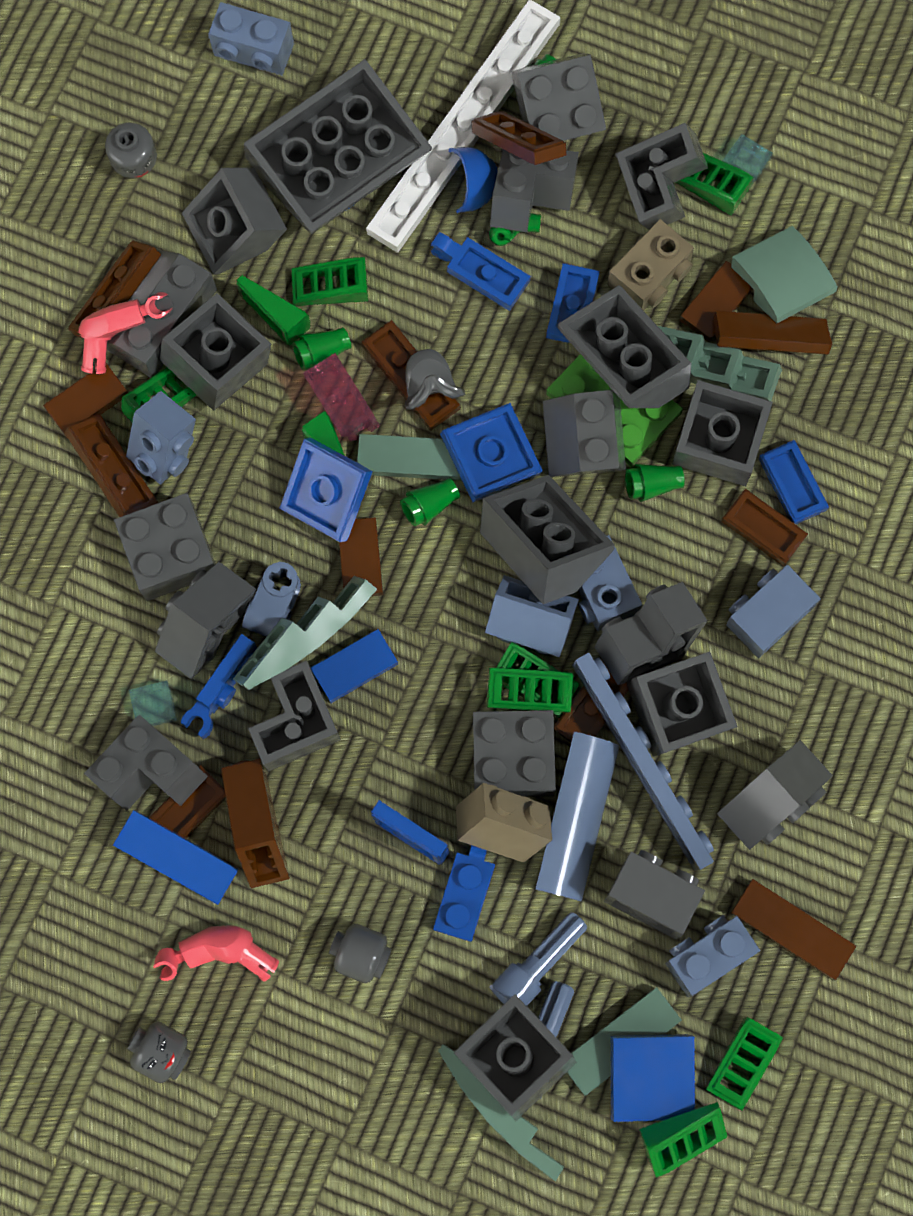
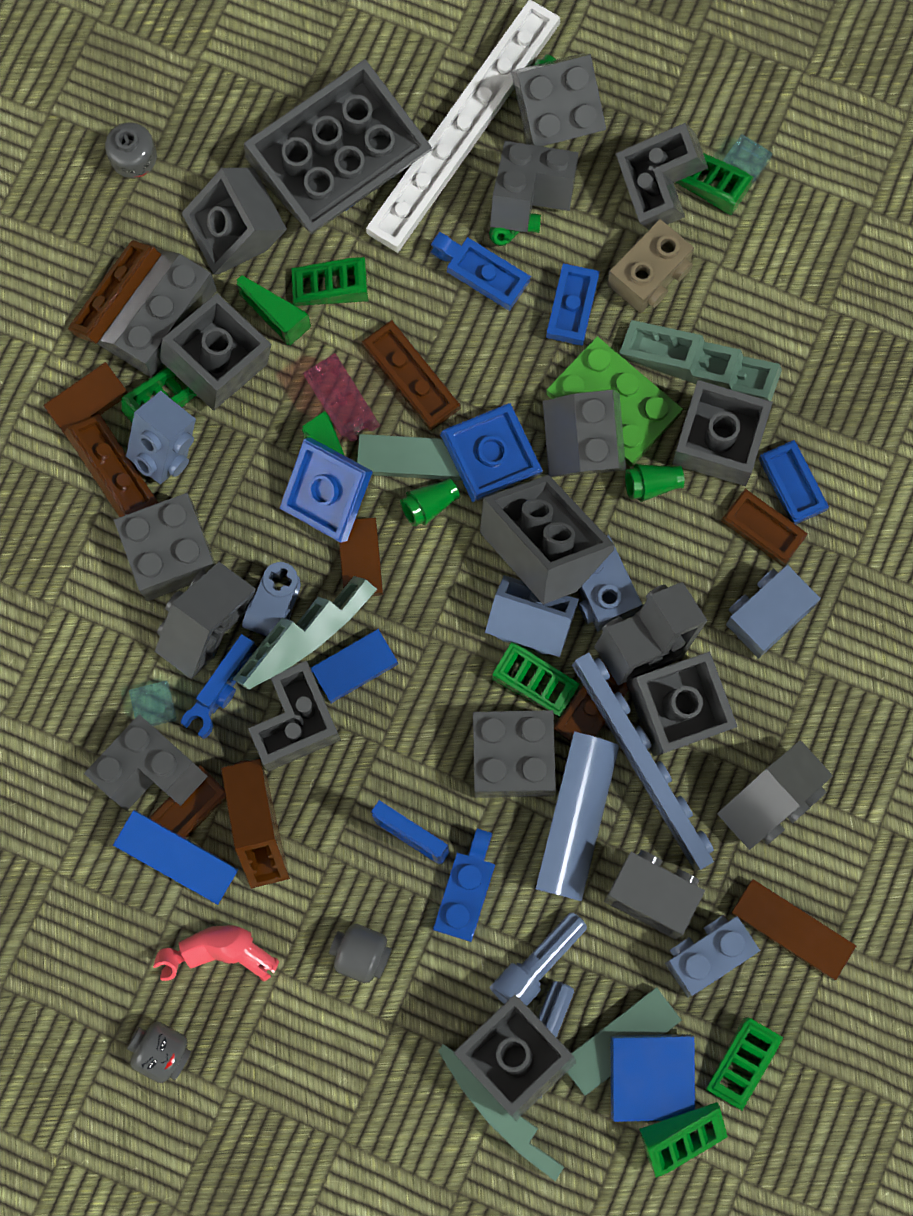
(108, 322): coral arm -> none
(251, 38): sand blue brick -> none
(318, 346): green cone -> none
(428, 375): dark grey piece -> none
(480, 177): blue helmet -> none
(503, 822): dark tan brick -> none
(518, 137): reddish brown tile -> none
(564, 690): green slope -> none
(628, 350): dark grey slope -> none
(721, 293): reddish brown tile -> none
(763, 333): reddish brown tile -> none
(784, 274): sand green slope -> none

